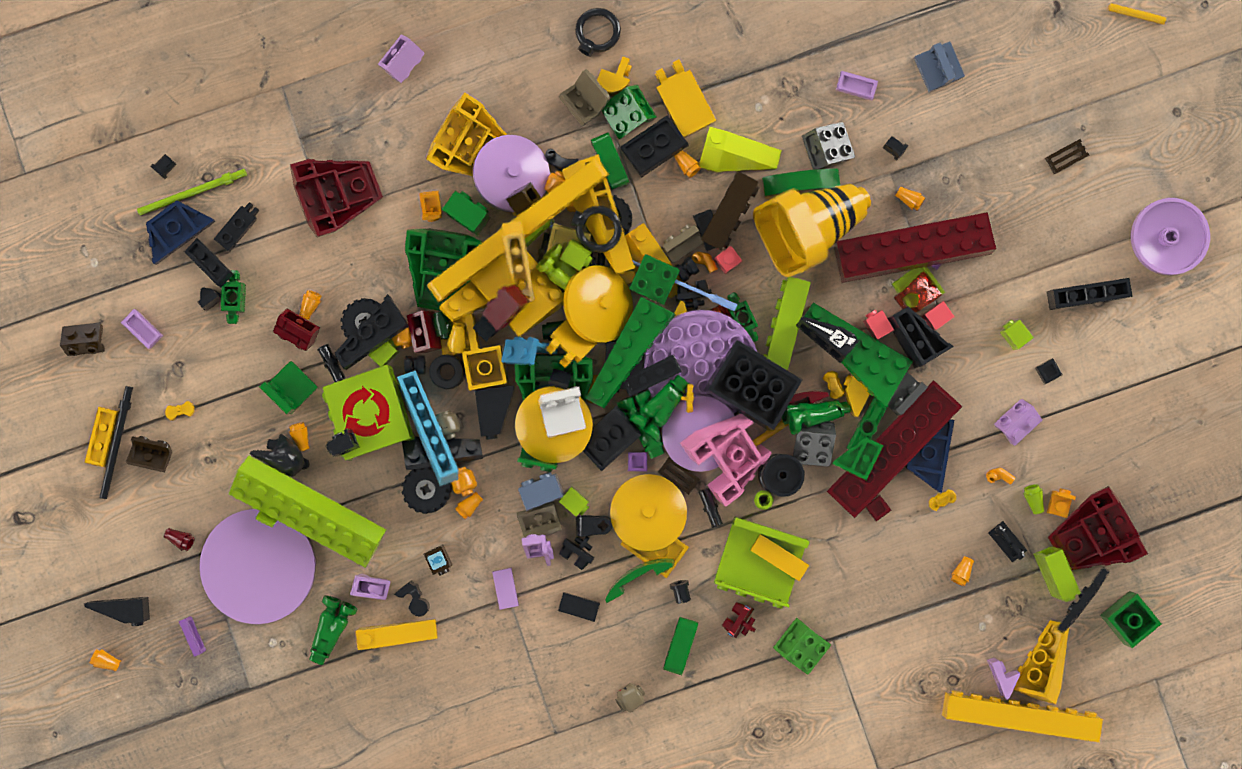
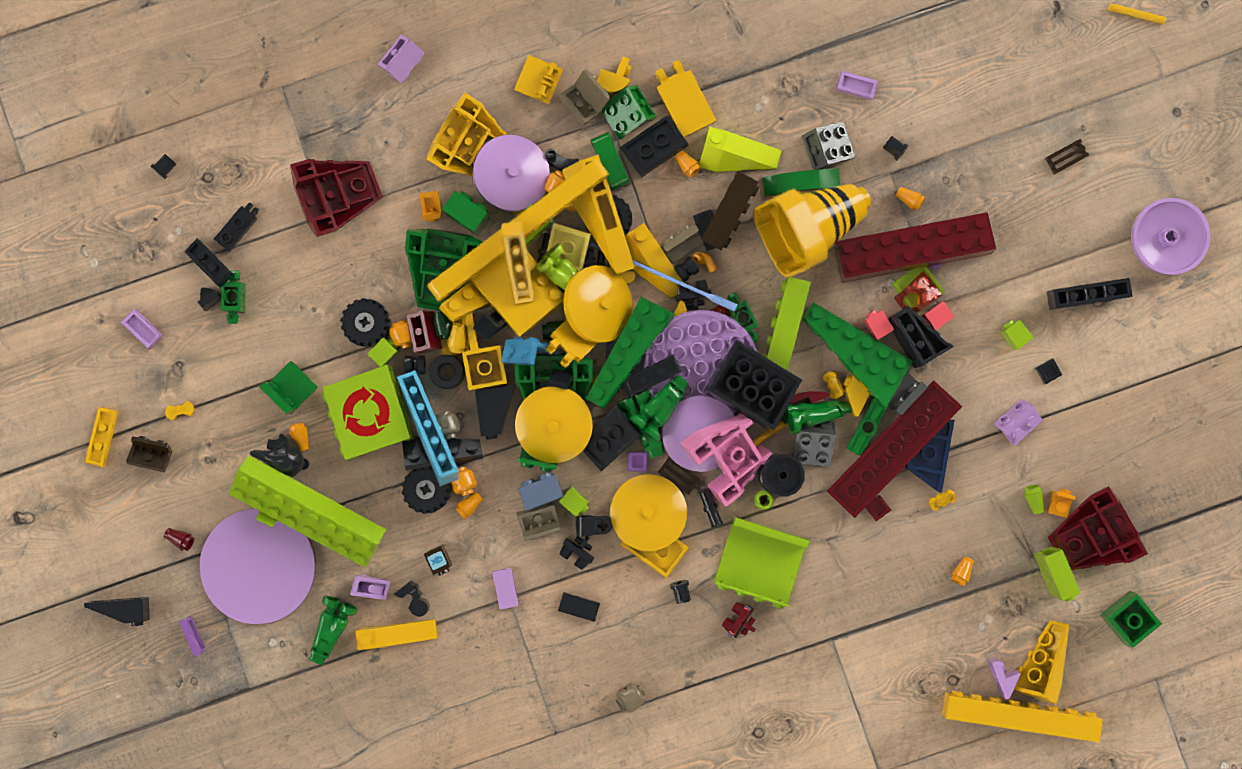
(82, 339): dark brown bracket -> none
(104, 660): light orange cone -> none
(124, 406): black bar -> none
(174, 228): dark blue wing -> none
(227, 178): lime bar -> none
(296, 329): dark red brick -> none
(309, 304): light orange cone -> none
(331, 363): black pin -> none
(342, 443): black brick -> none
(374, 332): black wing -> none
(505, 306): dark red brick -> none
(523, 198): dark brown brick -> none
(538, 79): none -> yellow hinge
(538, 546): lavender bracket -> none
(562, 412): white bracket -> none
(576, 255): lime brick -> none
(580, 219): black piece -> none
(586, 46): black piece -> none
(654, 279): green bracket -> none
(657, 565): green slope -> none
(680, 646): green beam -> none
(689, 398): yellow piece -> none
(728, 259): coral brick -> none
(779, 557): yellow tile -> none
(802, 646): bright green bracket -> none
(831, 338): black slope -> none
(860, 458): green wing -> none
(939, 66): sand blue bracket -> none
(998, 474): light orange arm -> none
(1007, 542): black hinge -> none
(1085, 596): black wing -> none

